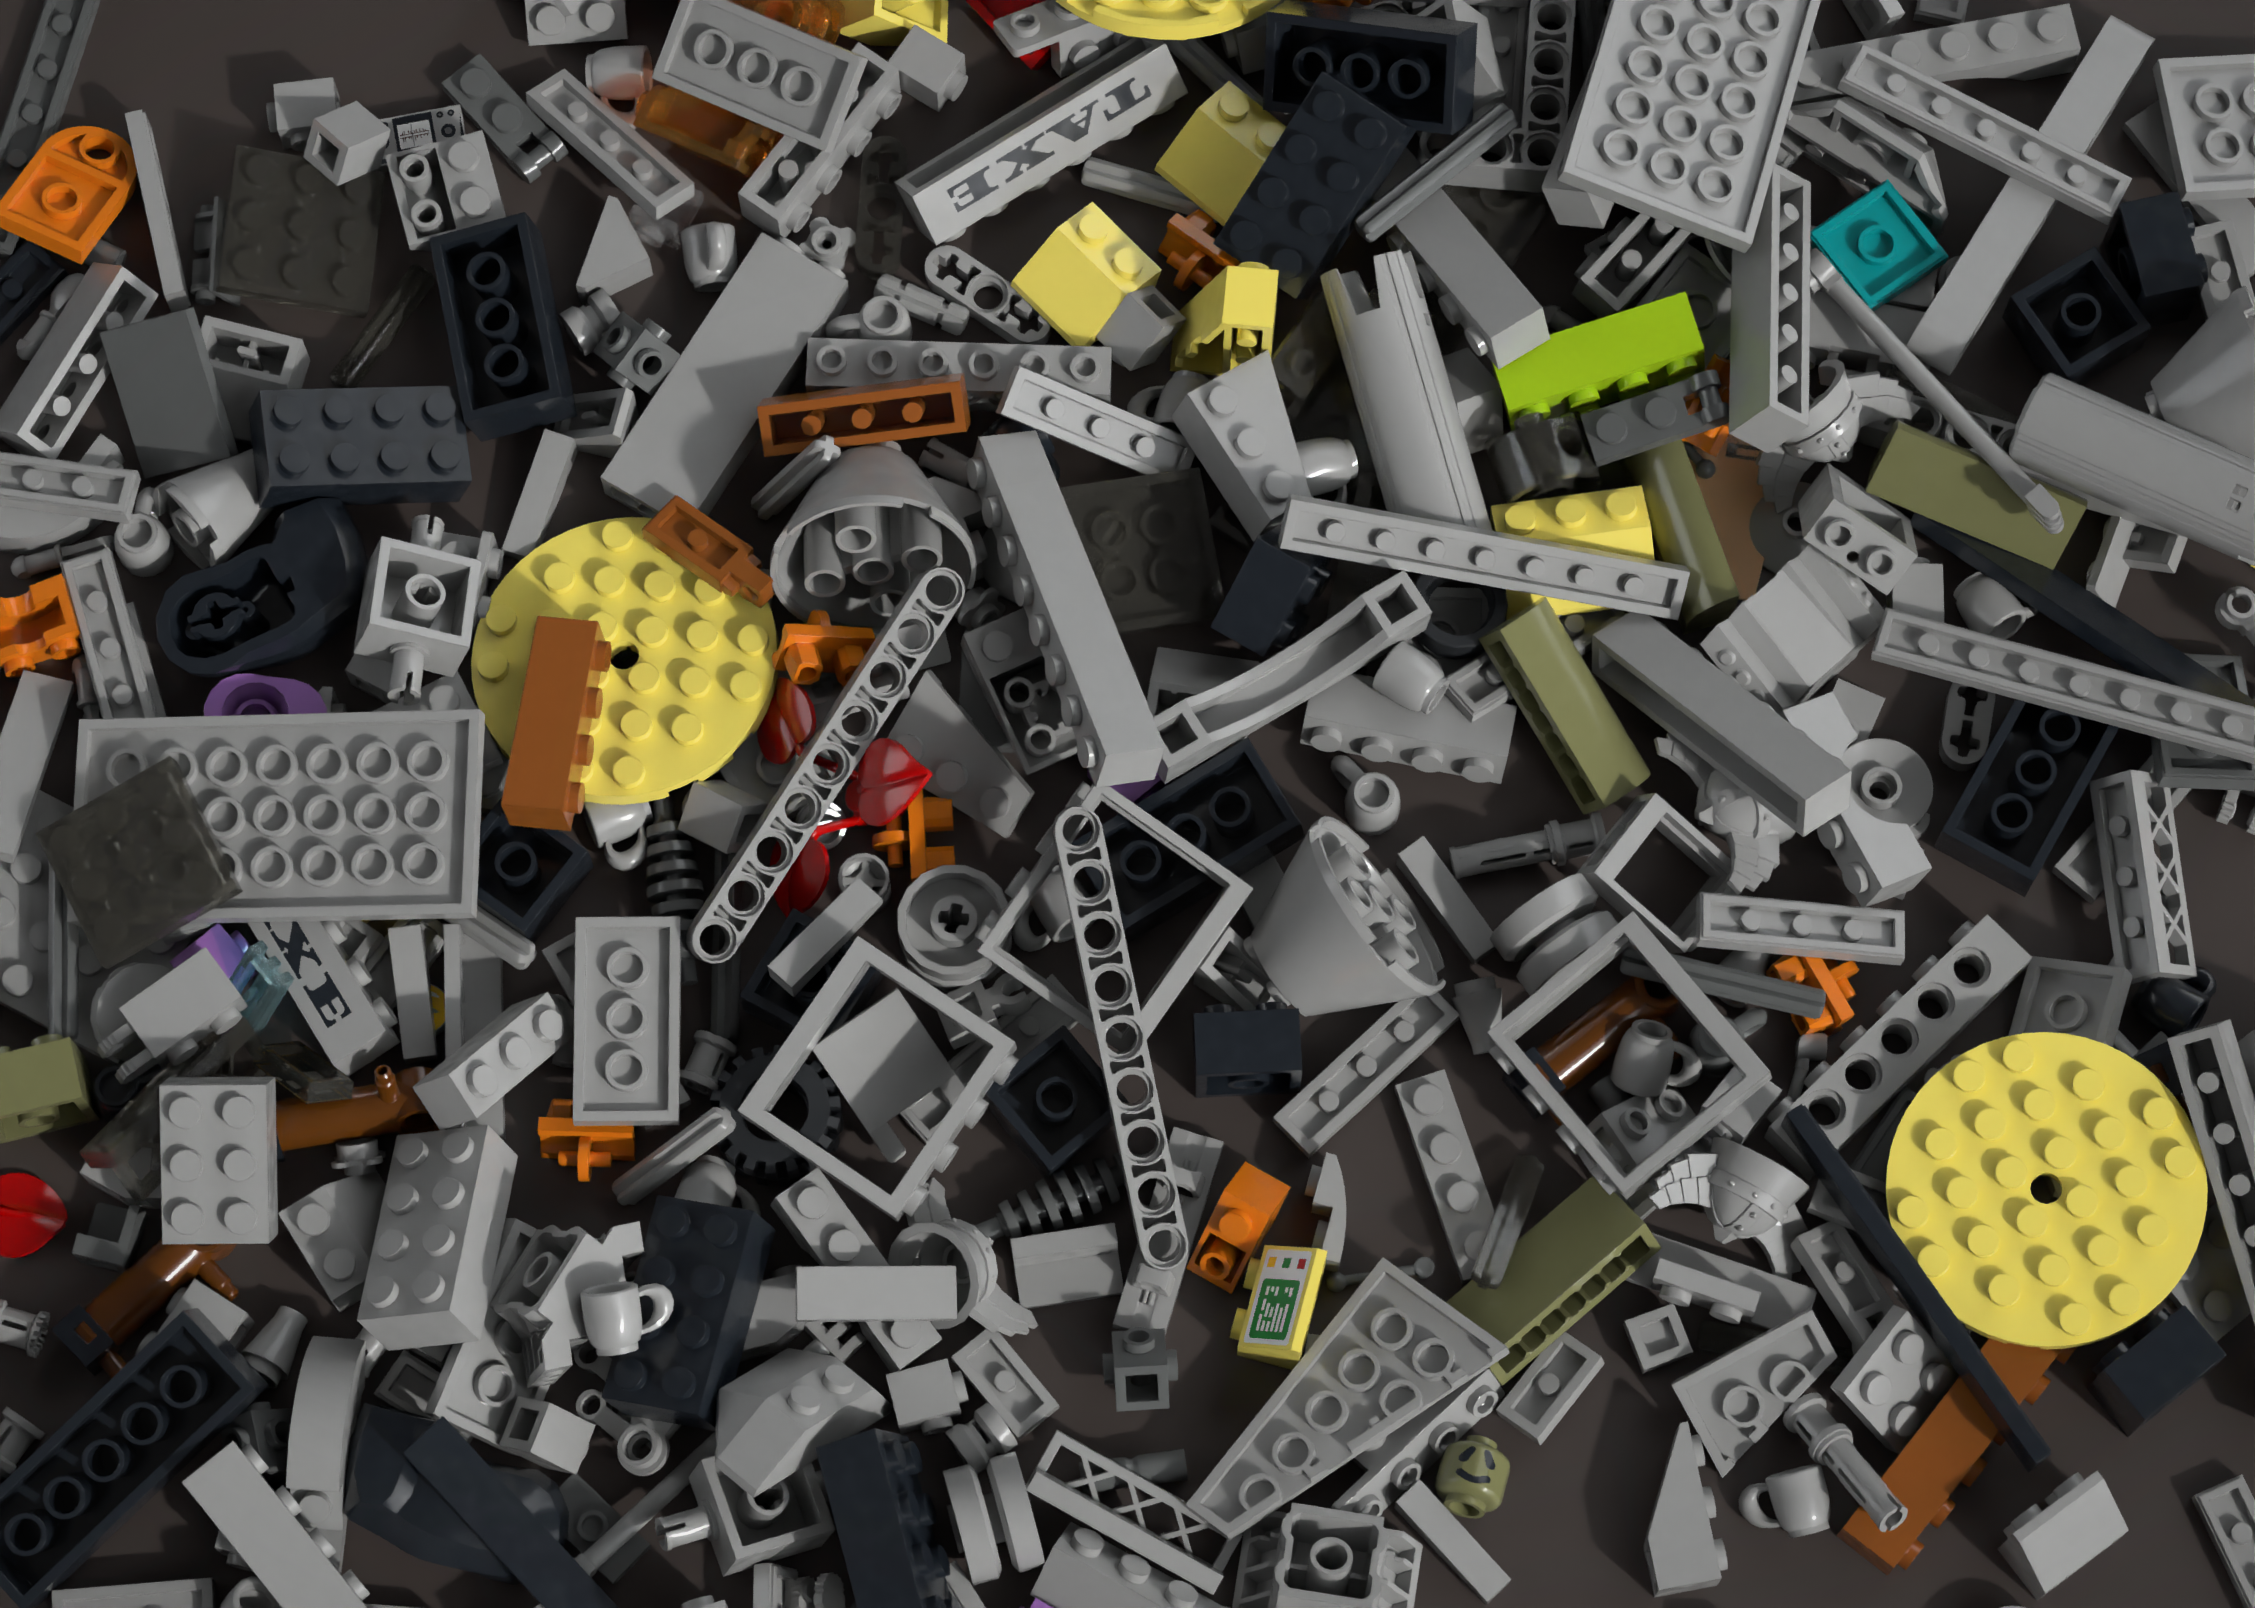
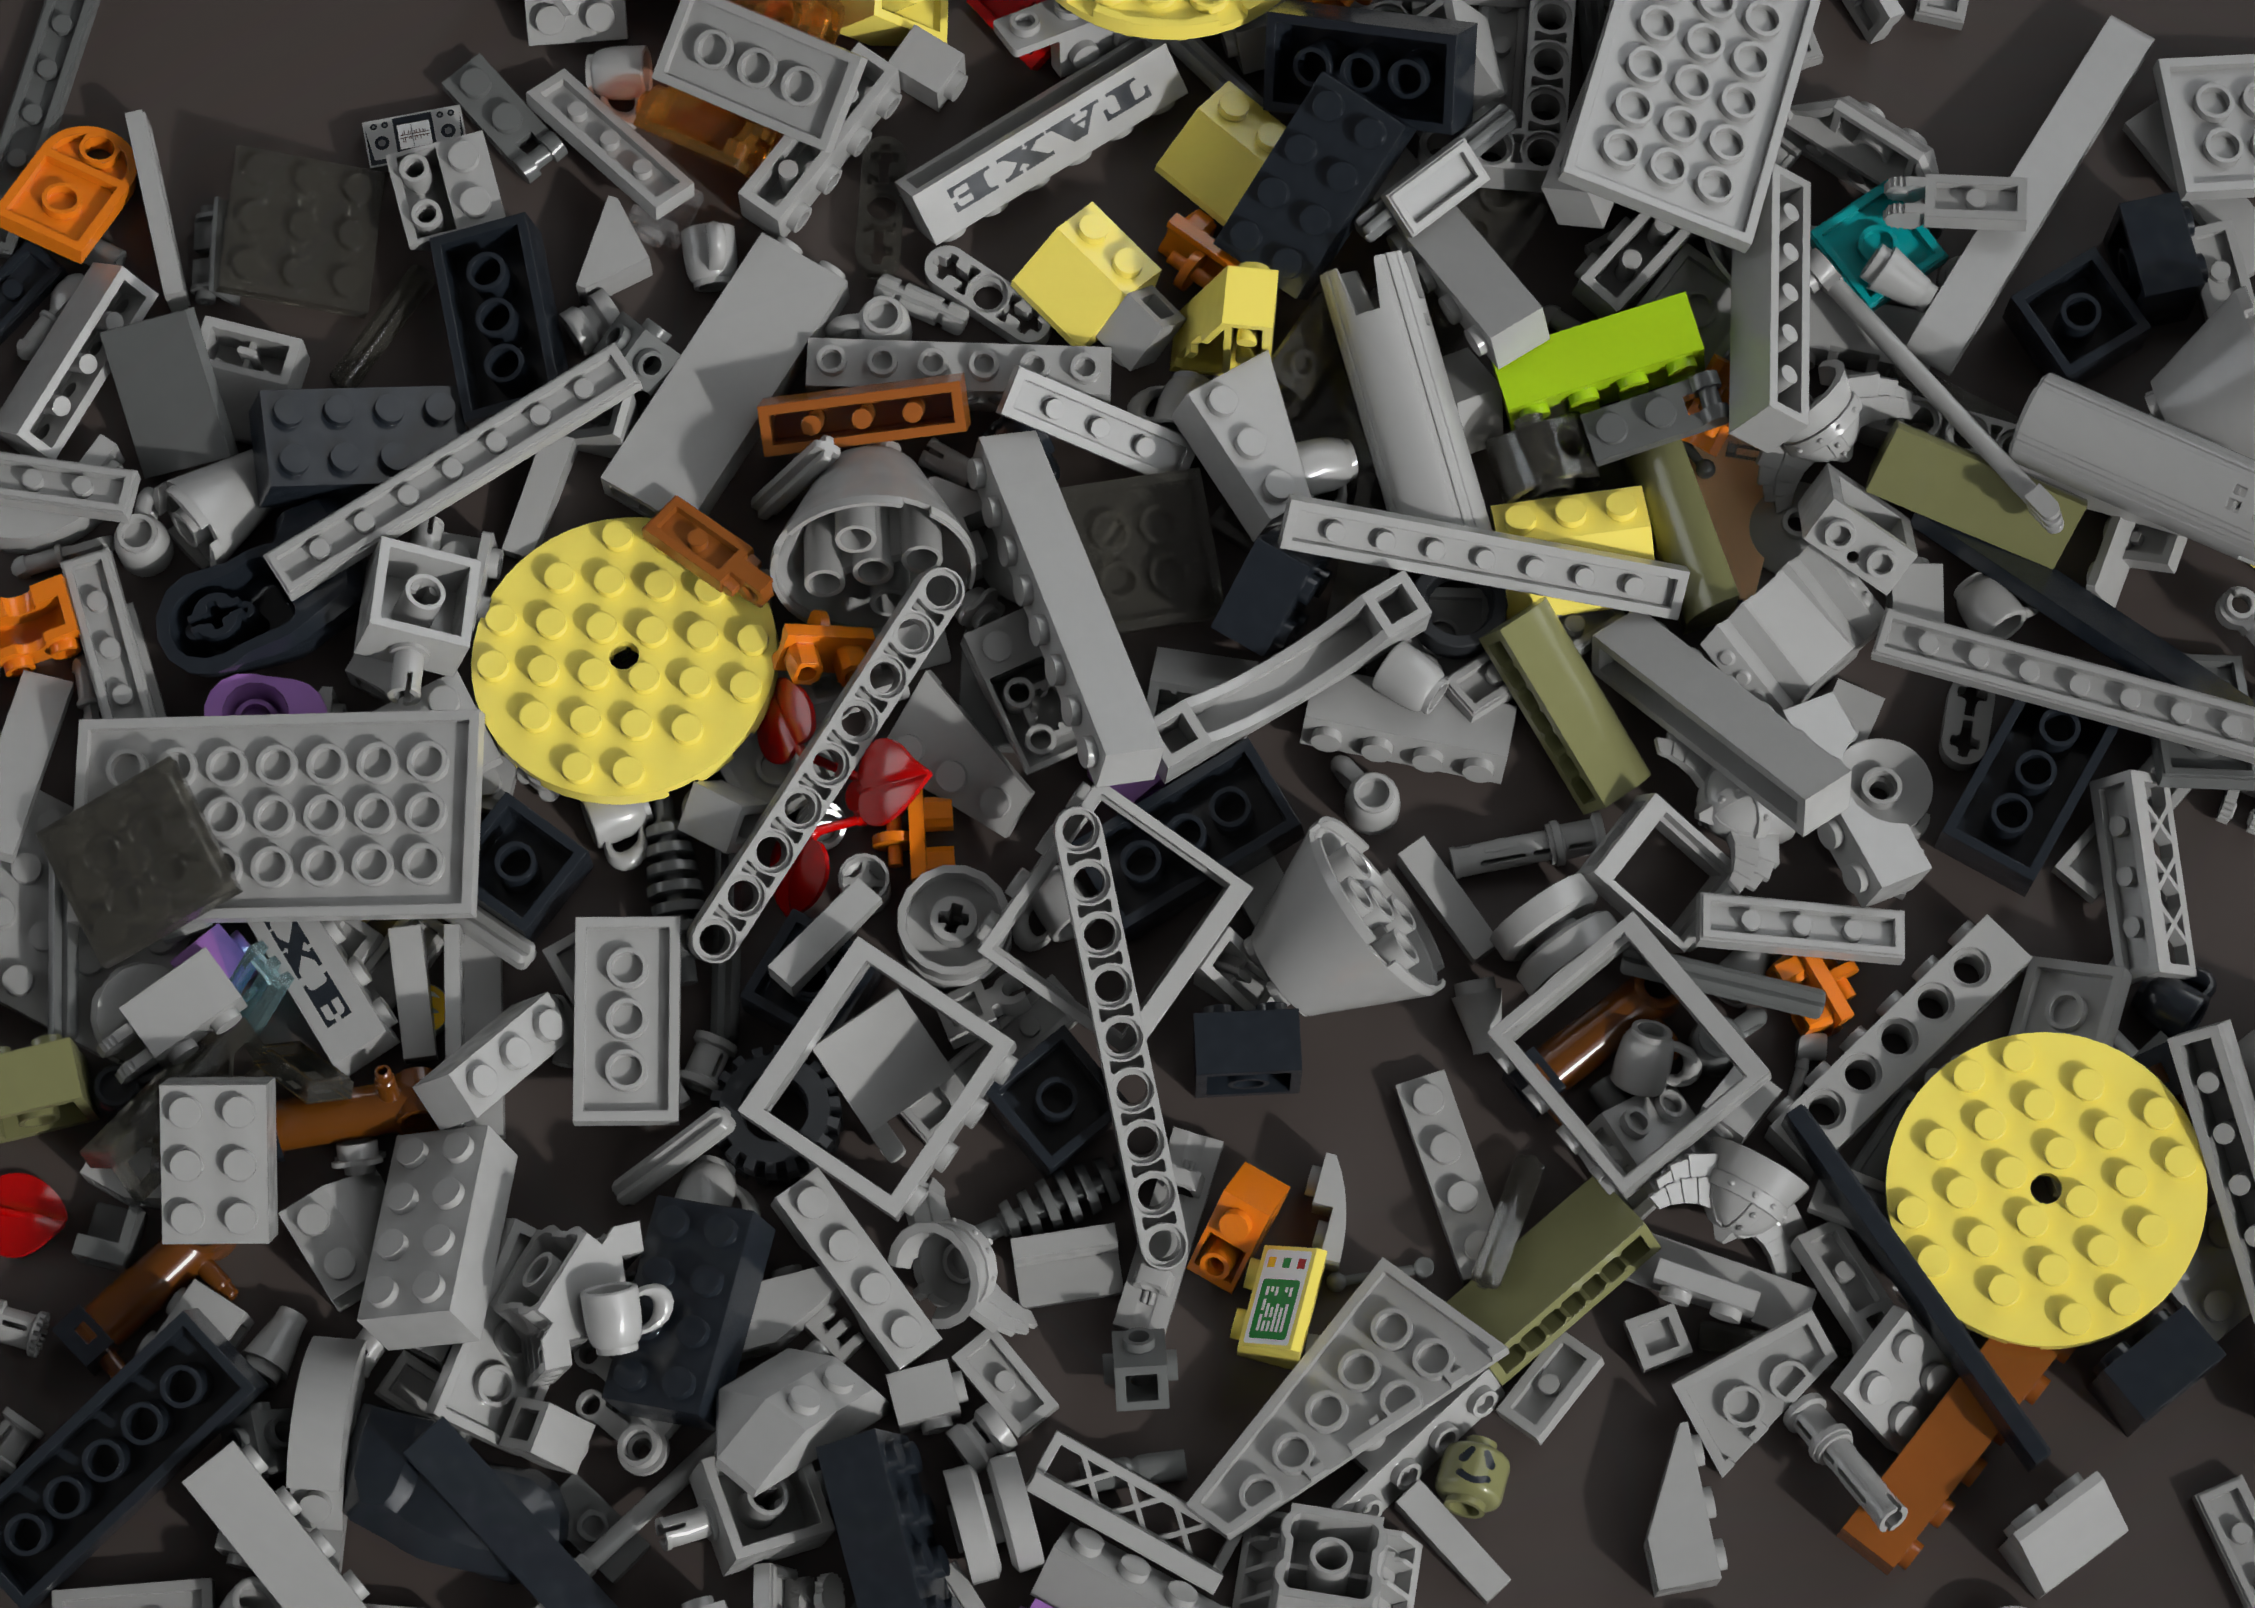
(297, 106): light grey brick -> none
(346, 143): light grey brick -> none
(453, 471): none -> light grey tile
(555, 723): dark orange brick -> none
(582, 1145): orange hips -> none
(823, 231): light grey plate -> none
(875, 1293): light grey tile -> none
(1135, 185): light grey axle -> none
(1364, 1070): light grey plate -> none
(1435, 187): none -> light grey tile
(1797, 1498): light grey piece -> none
(1898, 278): none -> light grey cone
(1957, 202): none -> light grey hinge
(1984, 133): light grey tile -> none
(2004, 46): light grey arch -> none

